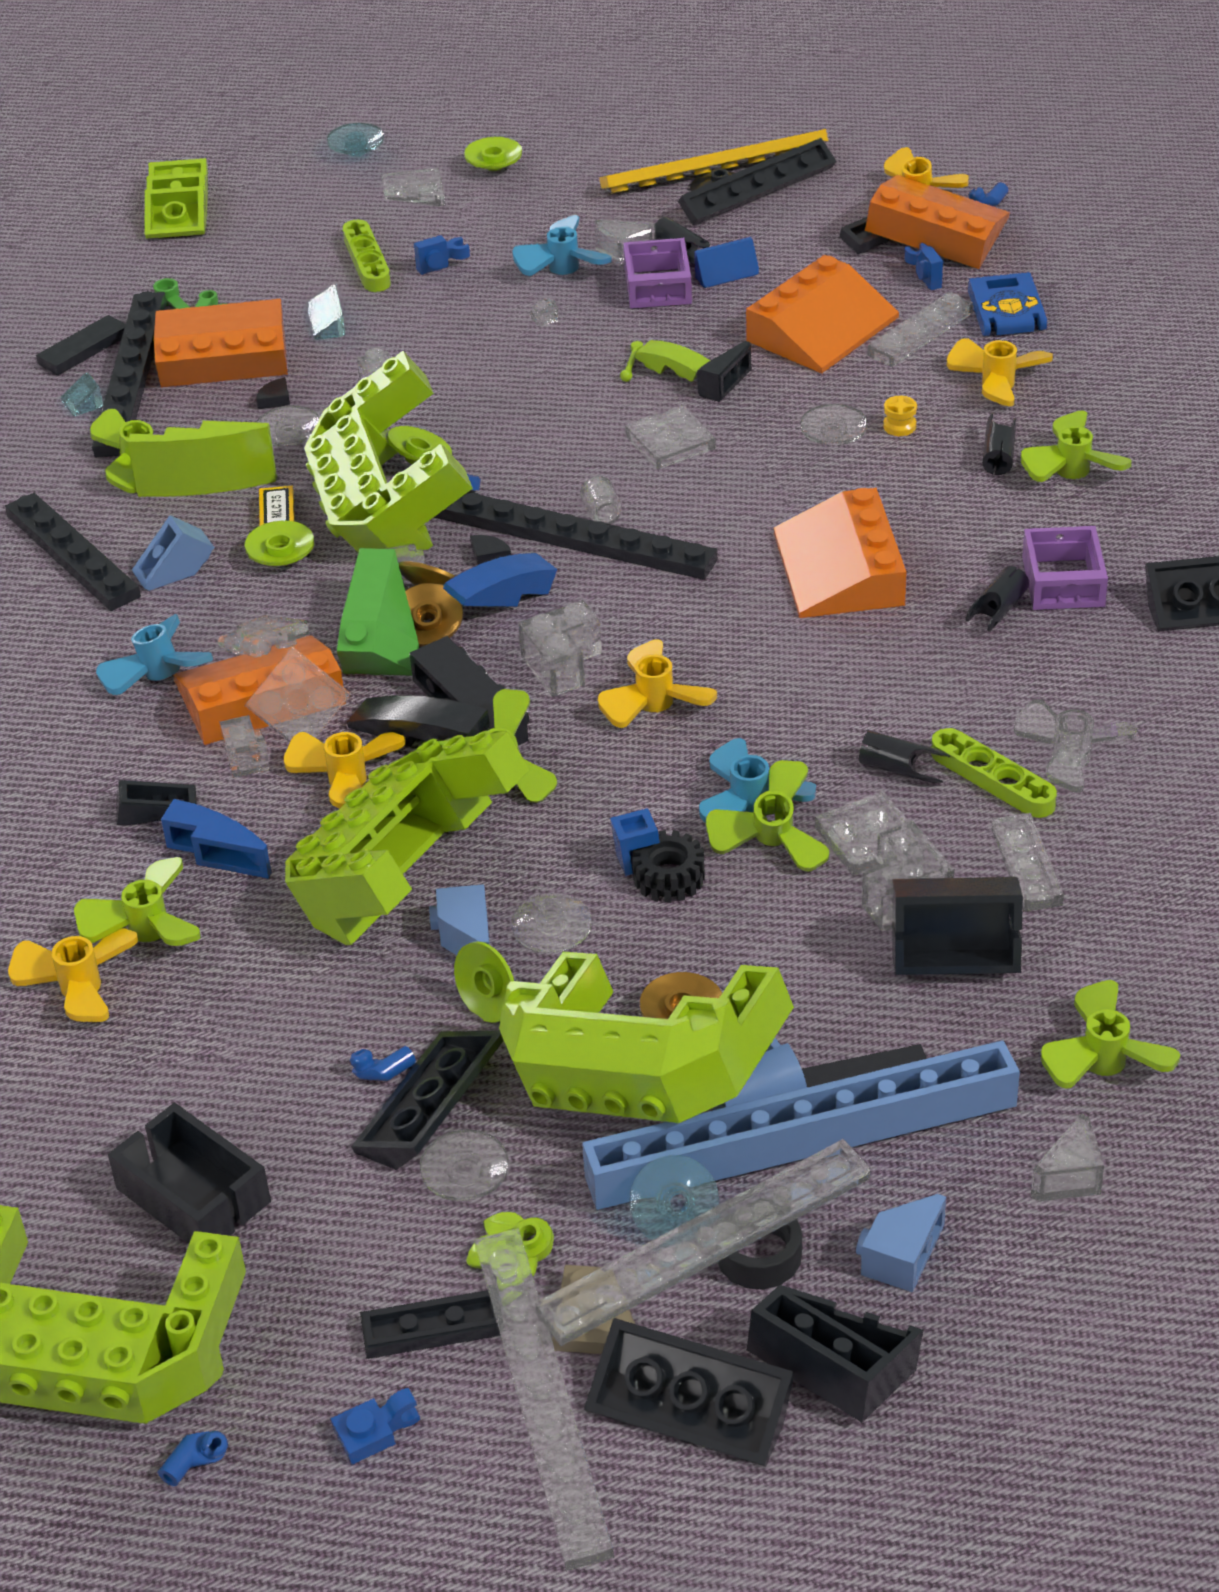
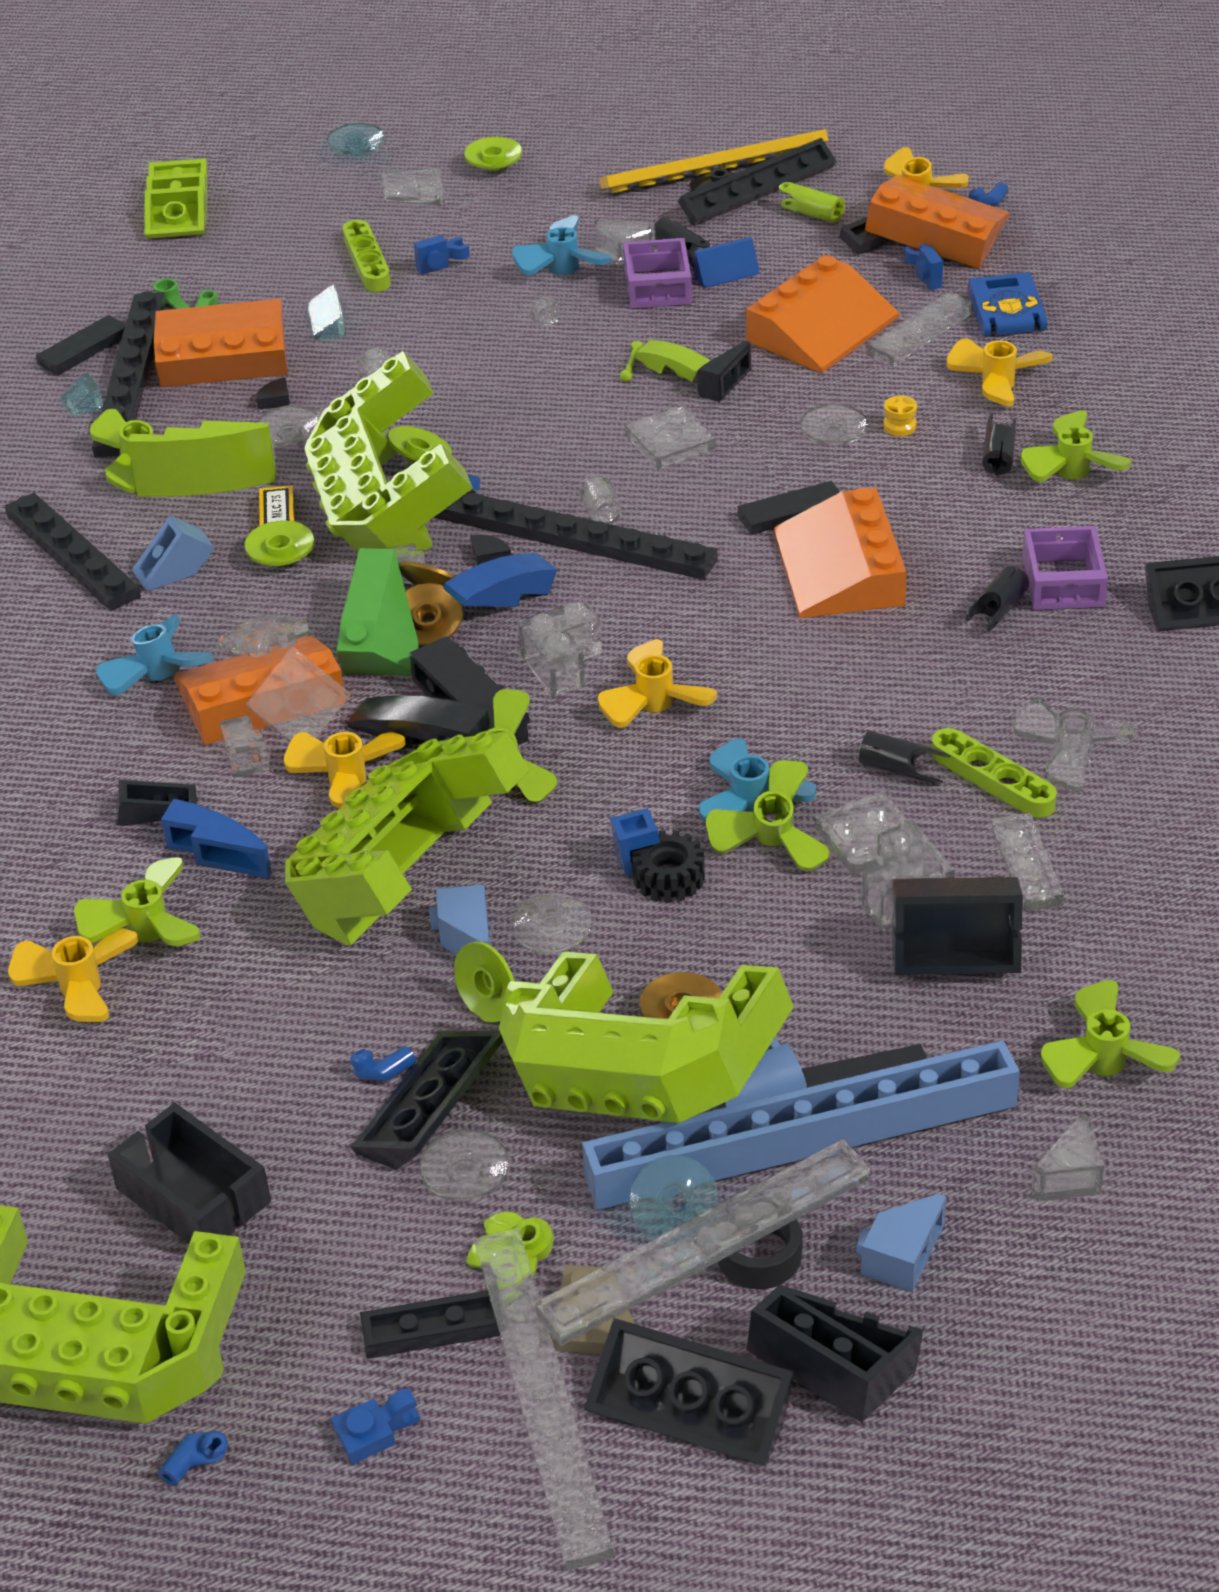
(772, 511): none -> black tile
(813, 202): none -> lime piece

